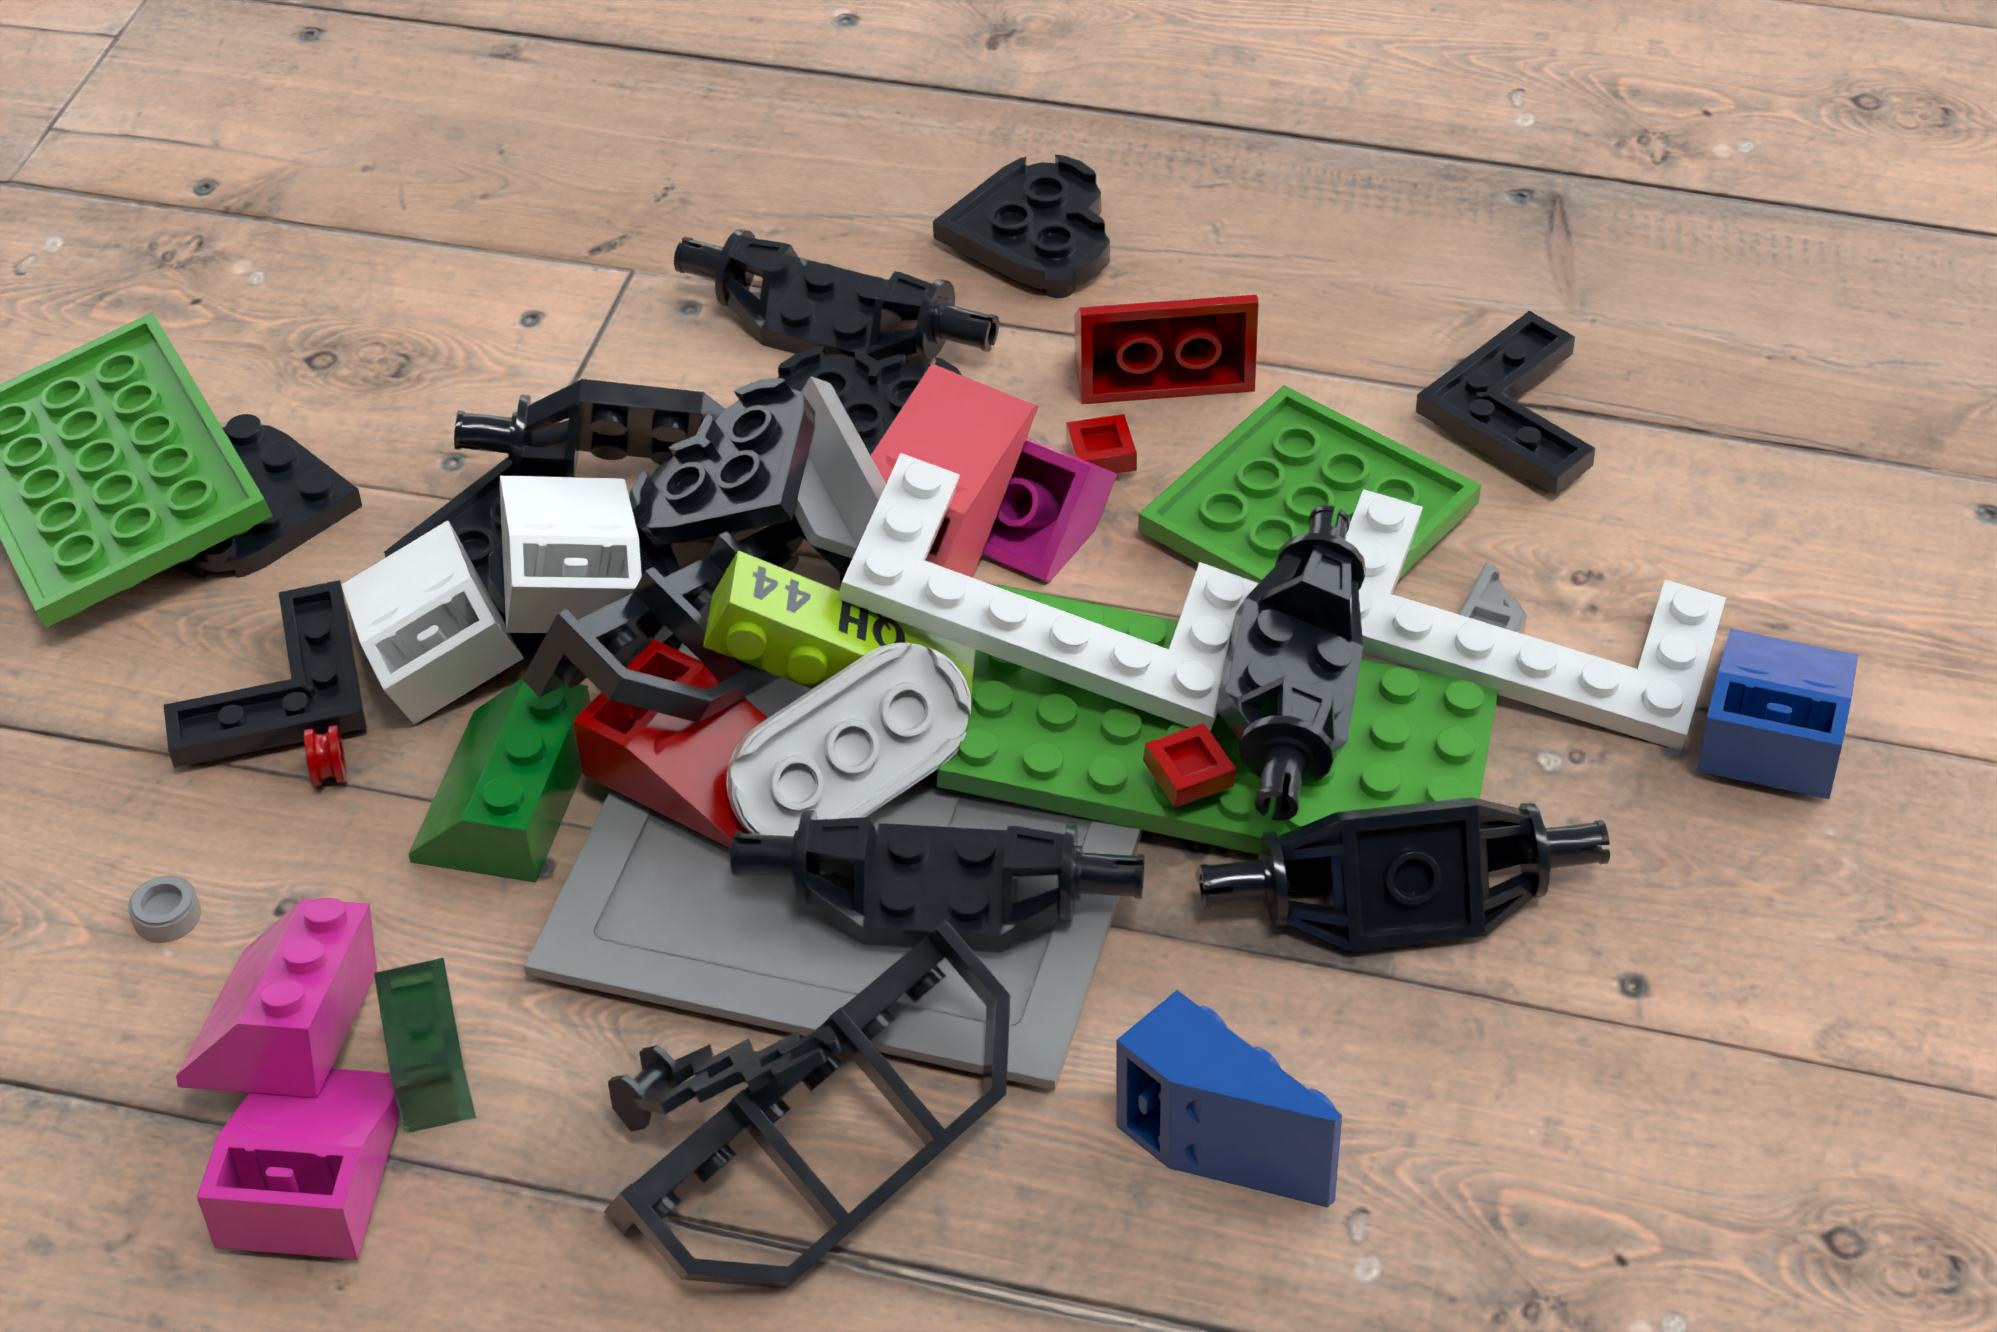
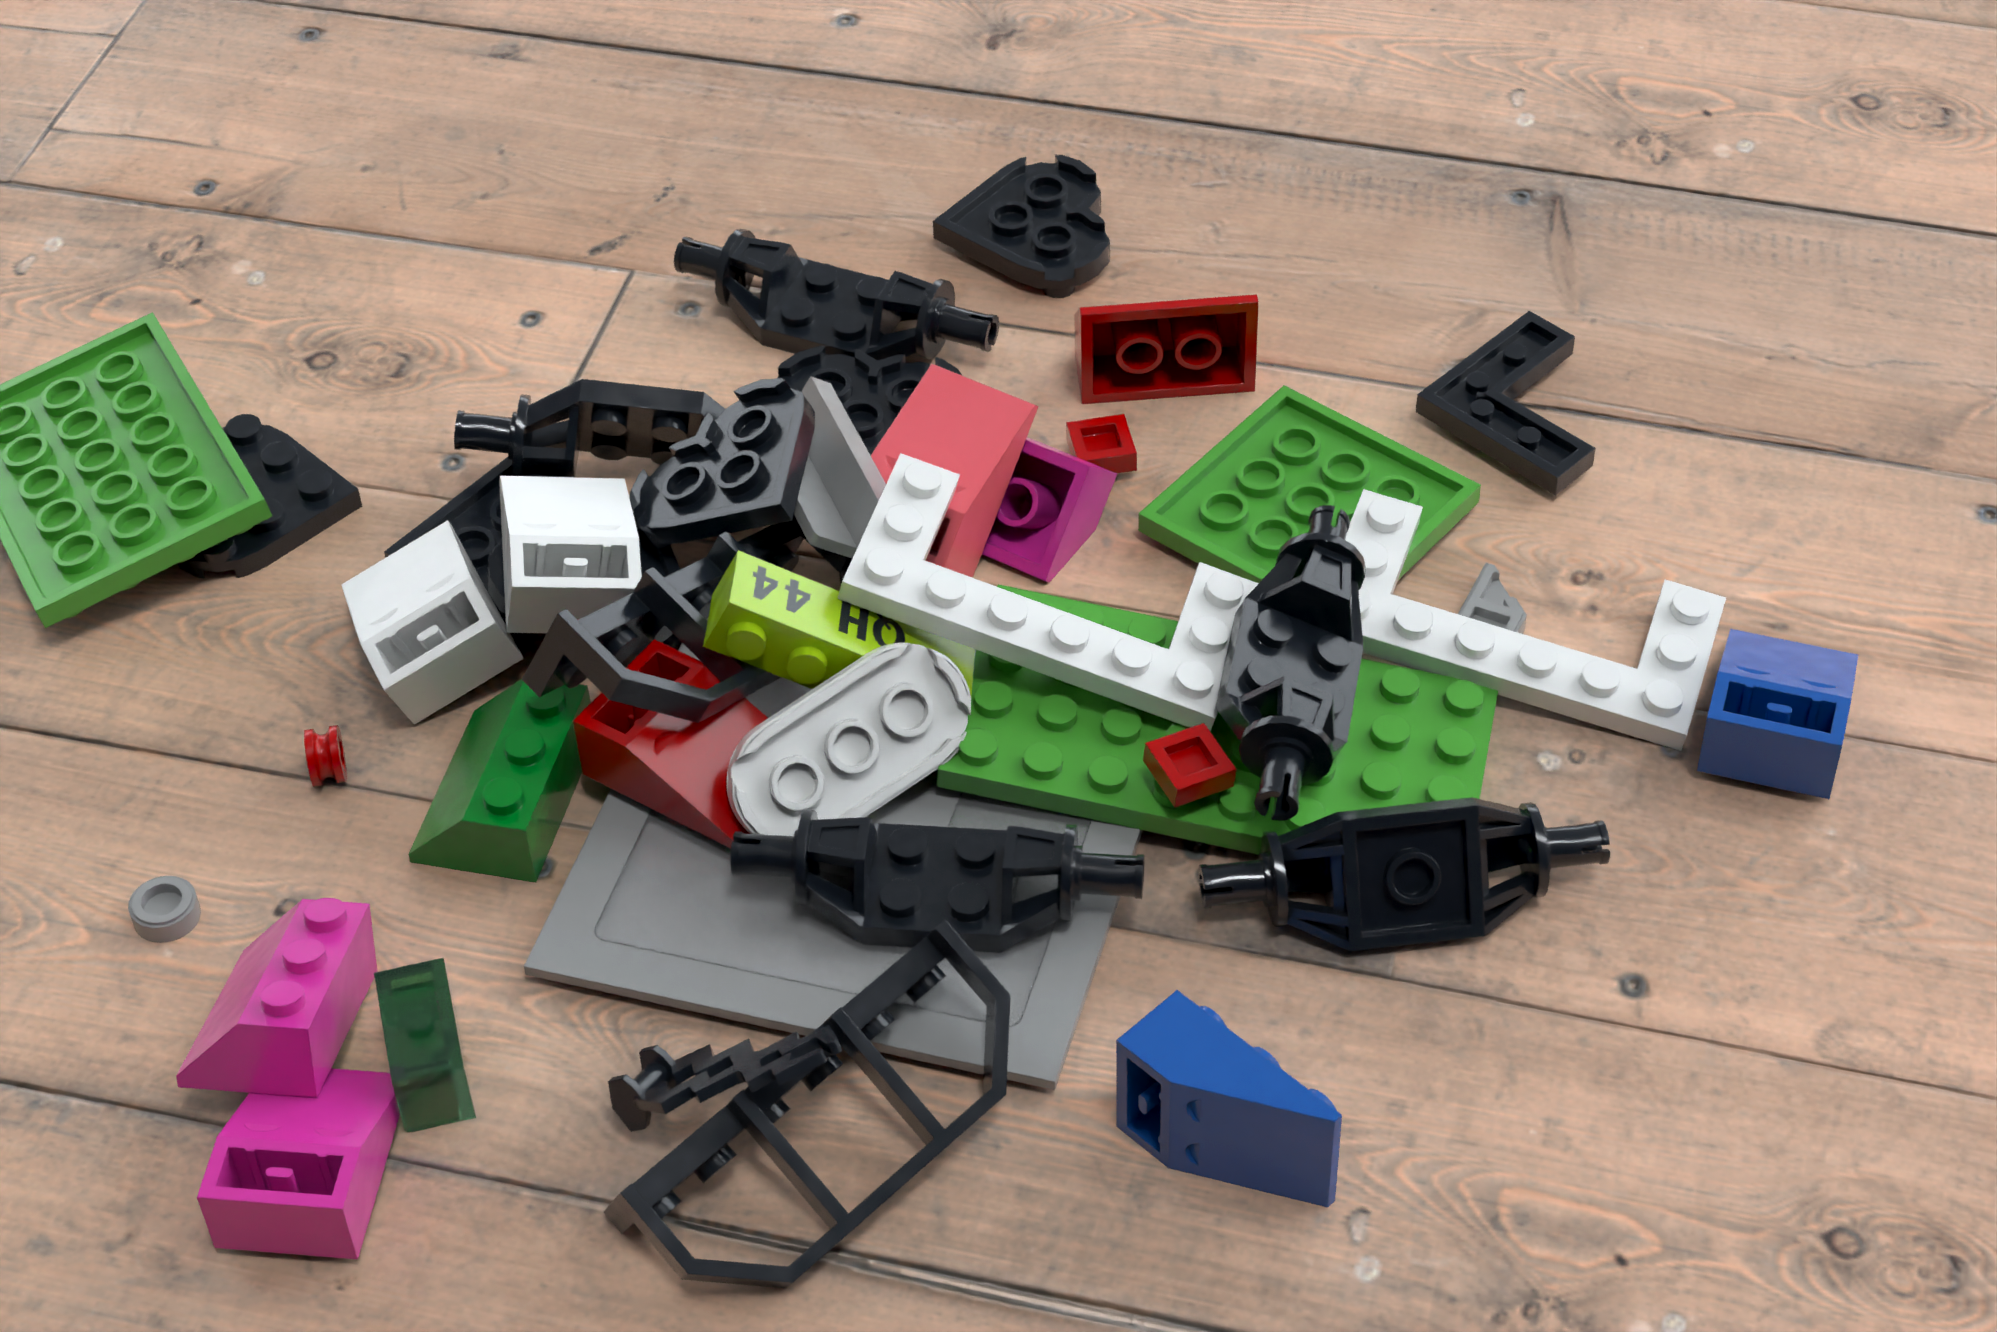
(319, 694): black plate -> none

